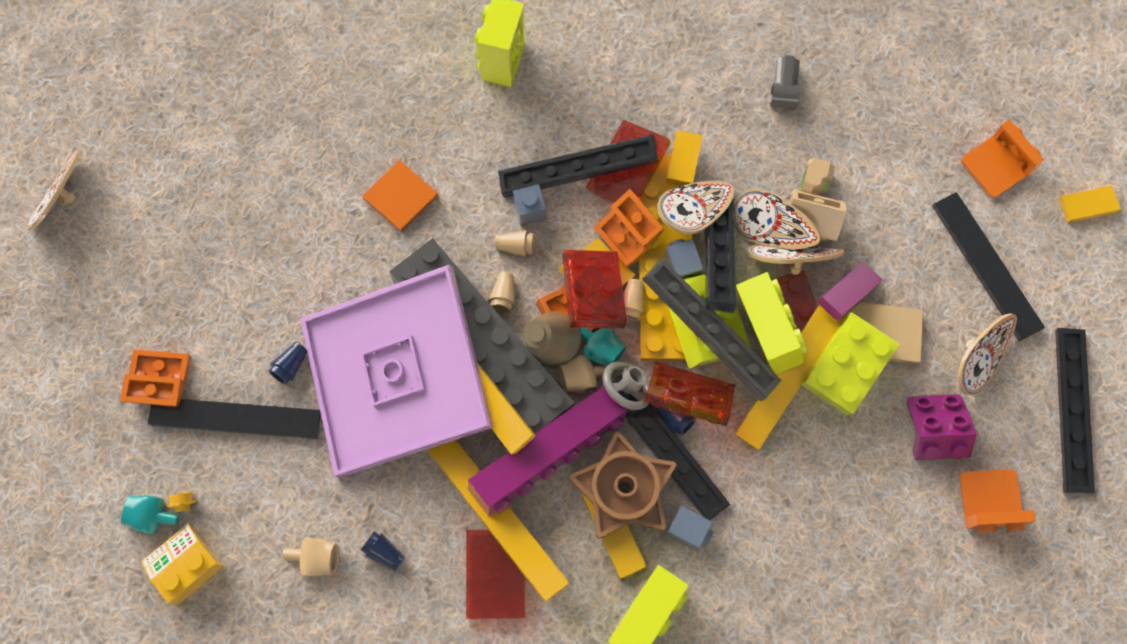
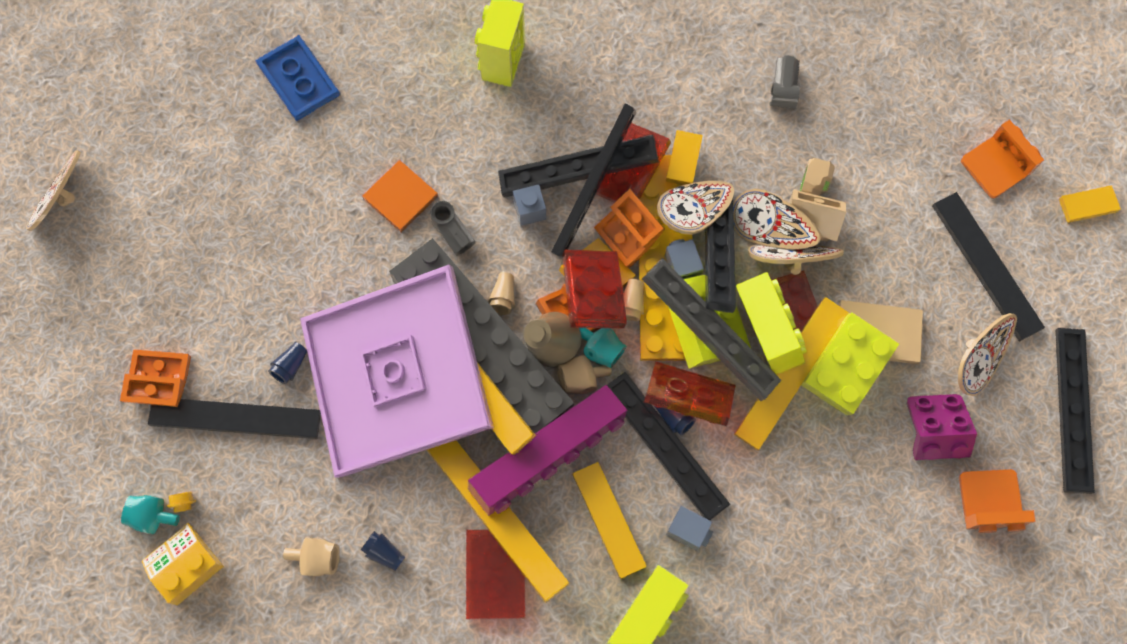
(297, 78): none -> blue tile
(451, 229): none -> dark grey piece
(517, 243): tan cone -> none
(594, 179): none -> black tile
(632, 380): light grey piece -> none
(645, 482): medium nougat plate -> none
(849, 291): magenta tile -> none

